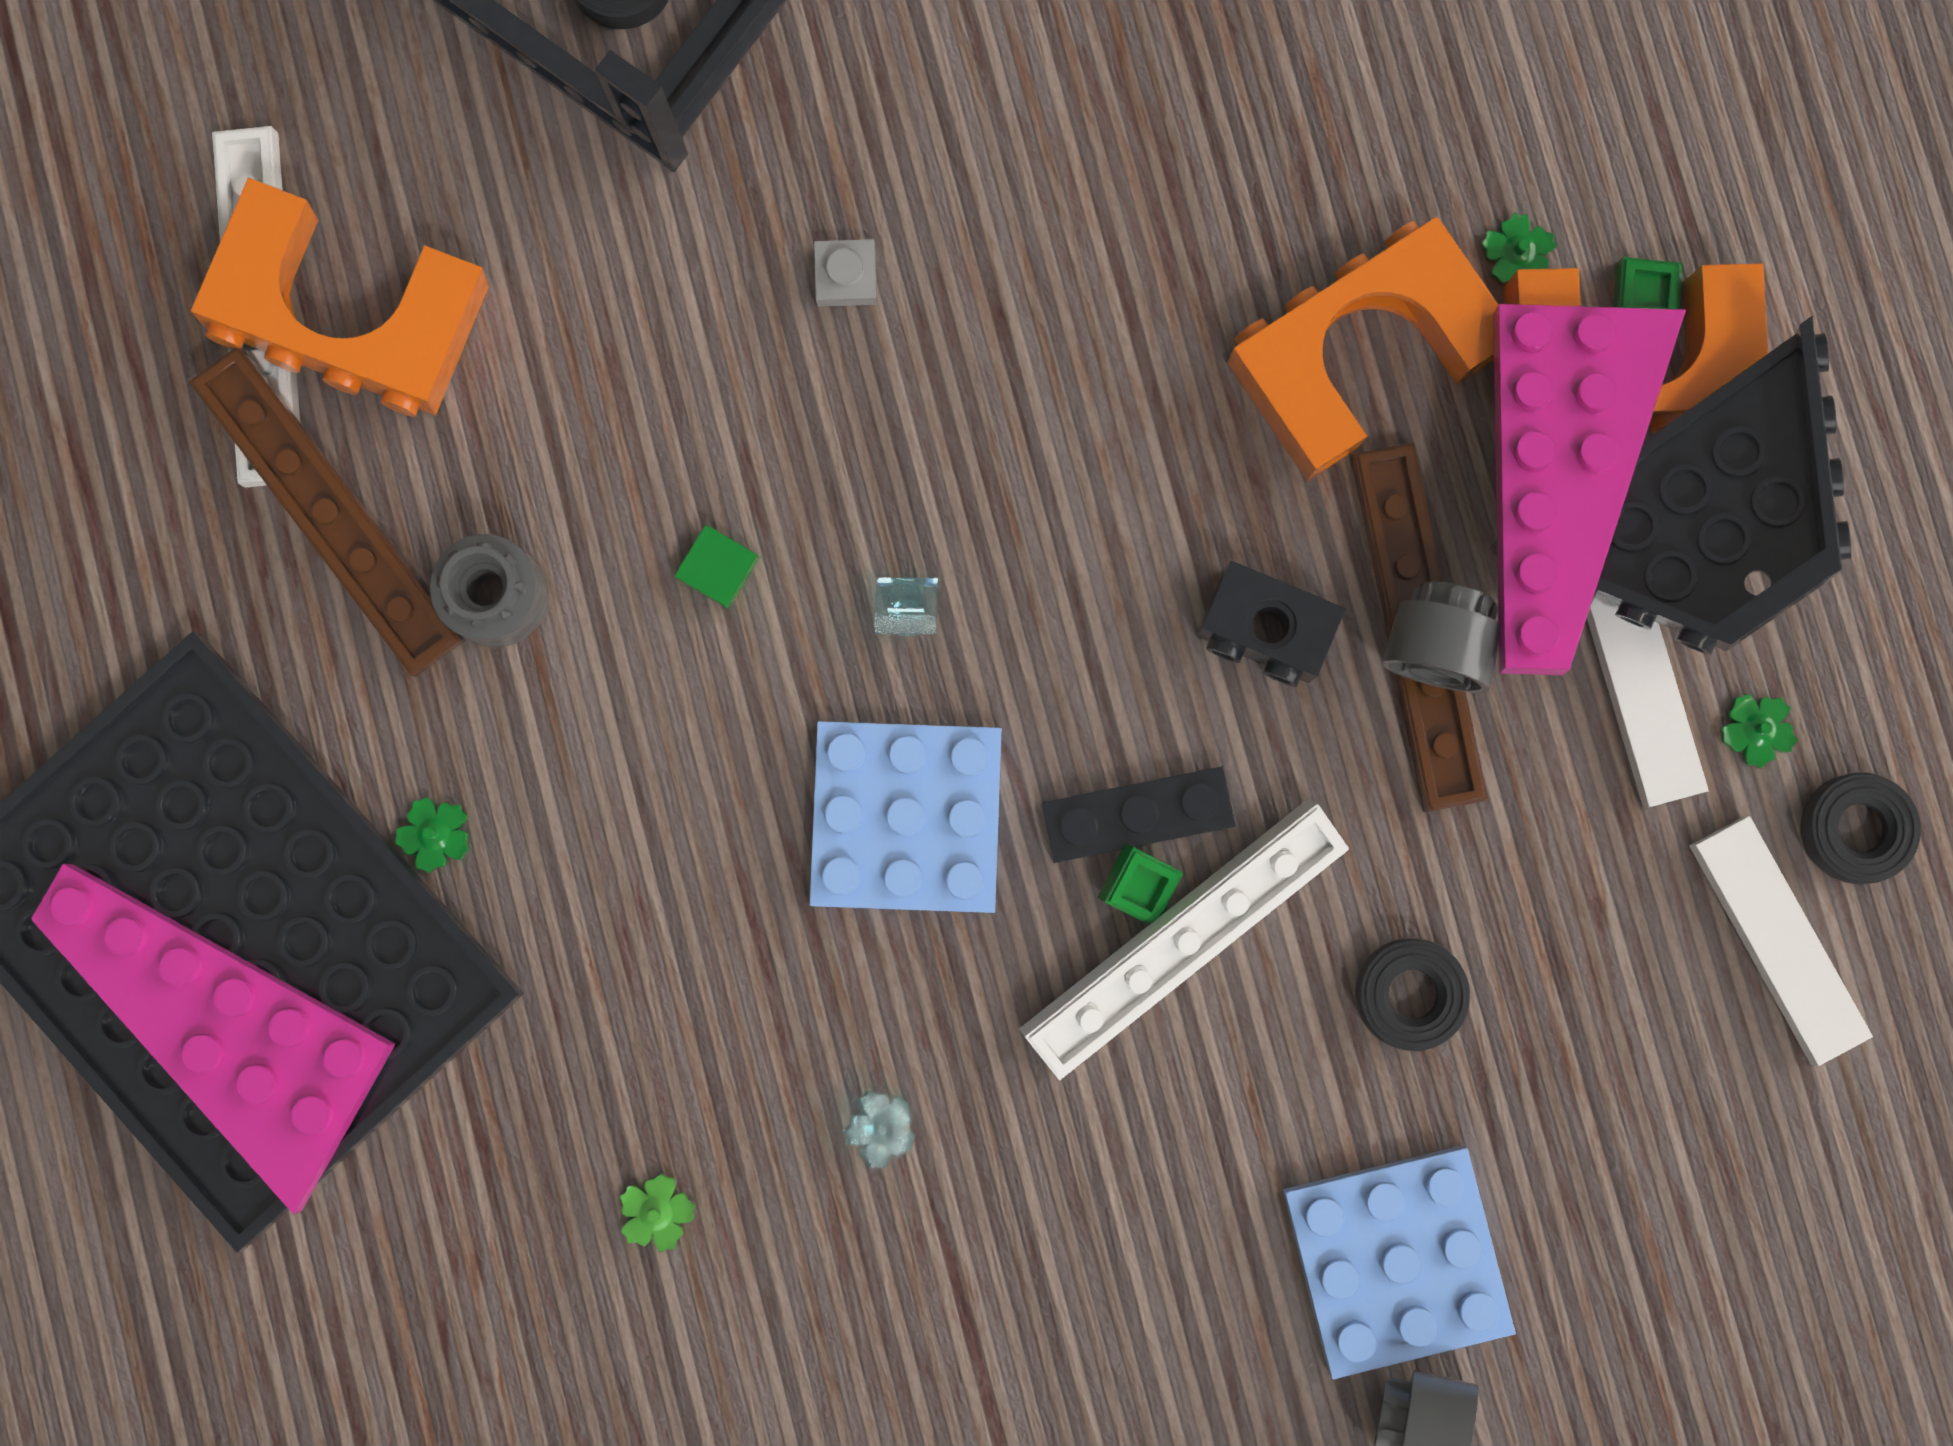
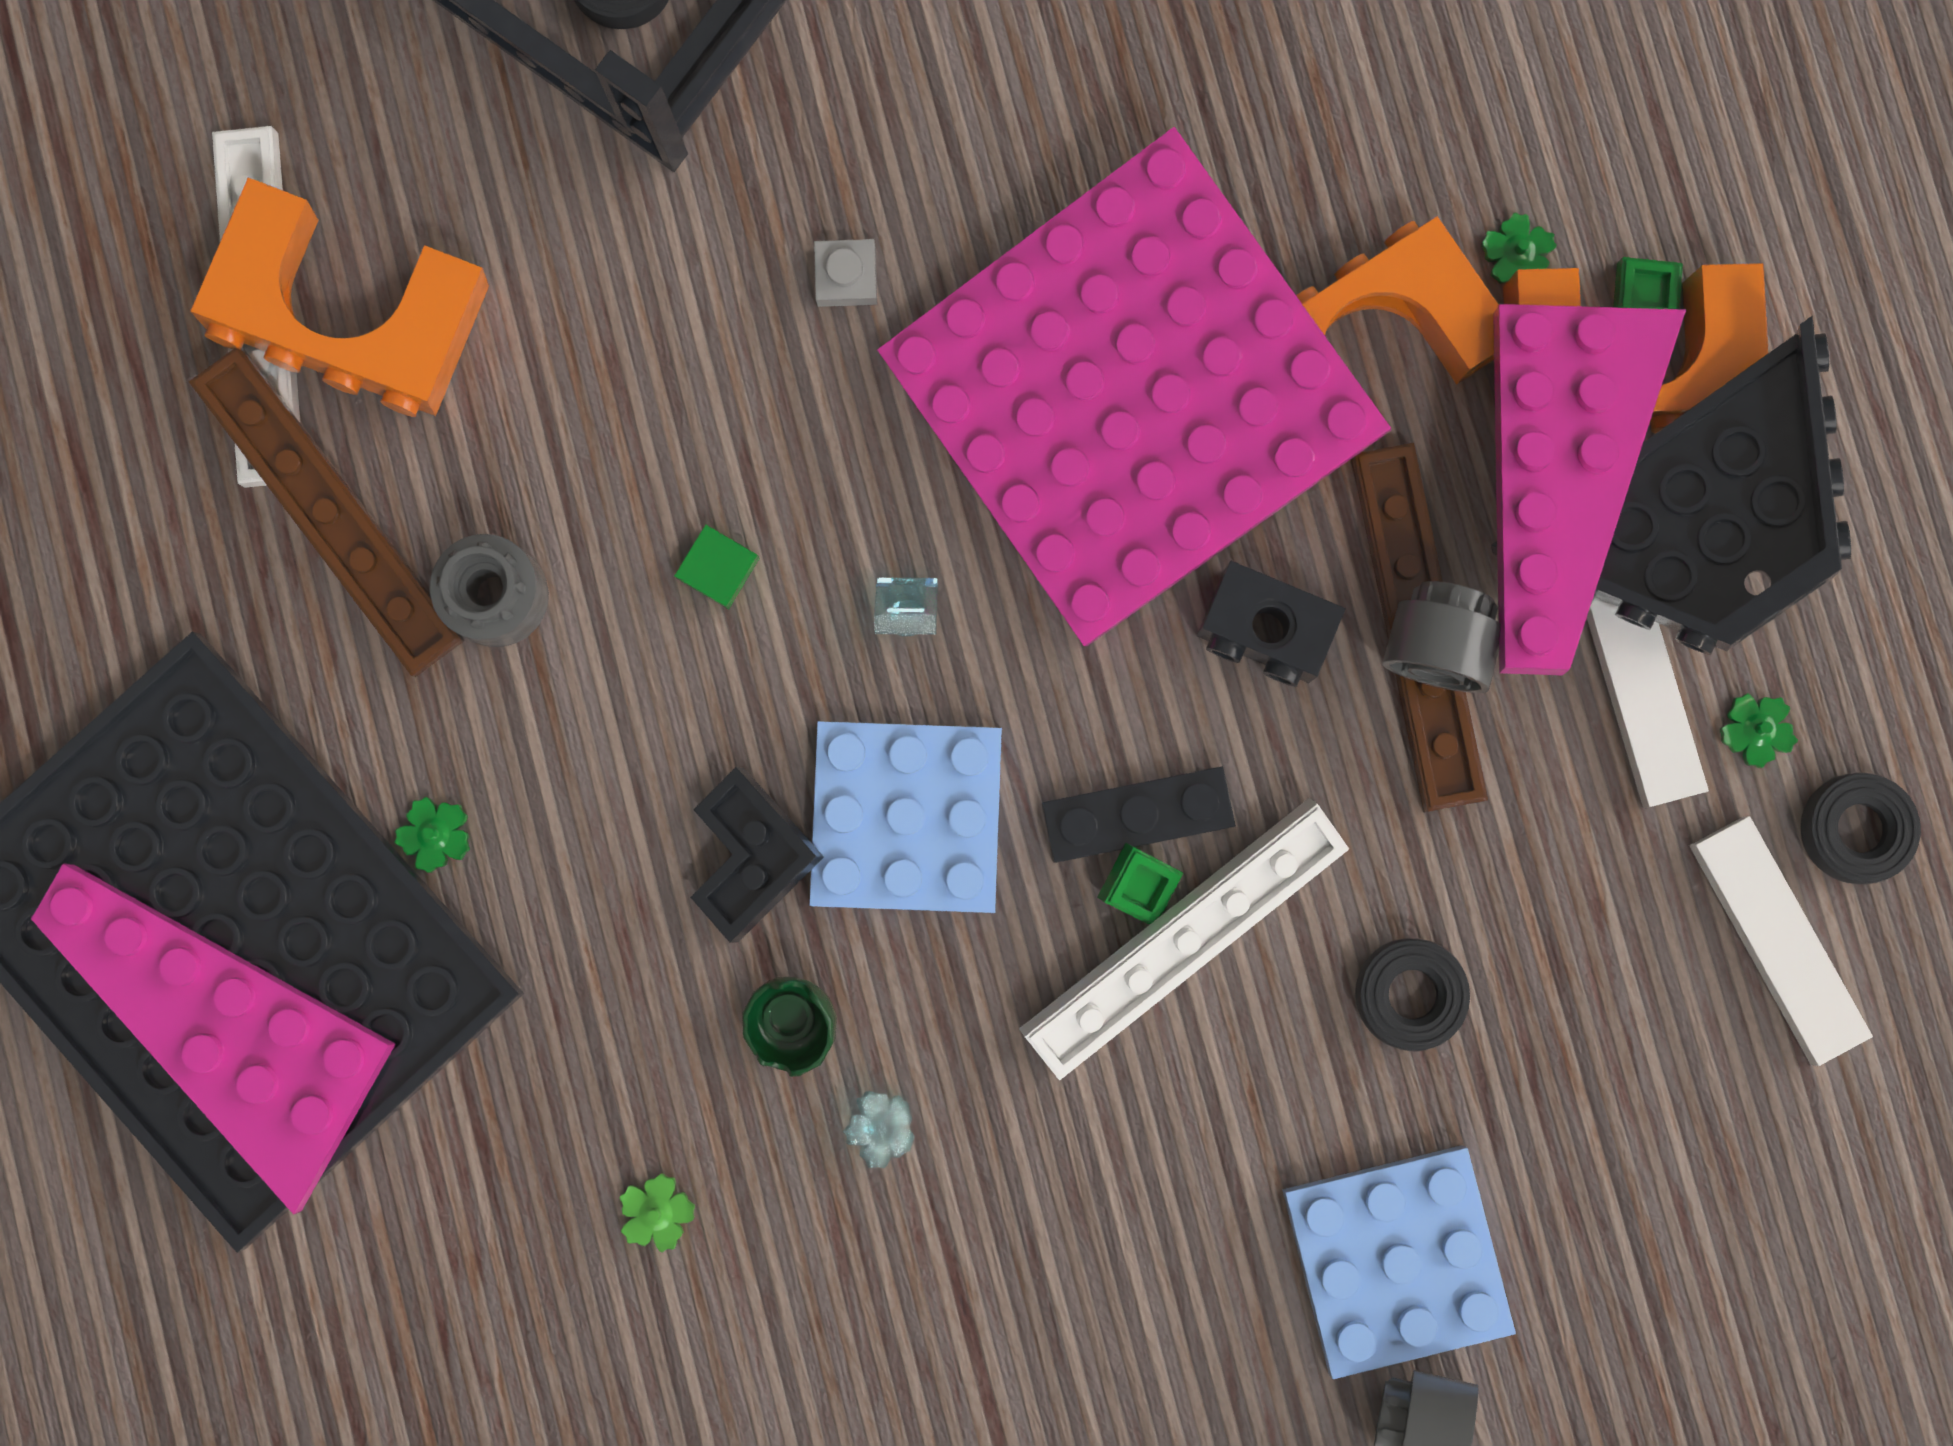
(766, 857): none -> black plate
(789, 1025): none -> dark green hair
(1133, 388): none -> dark pink plate

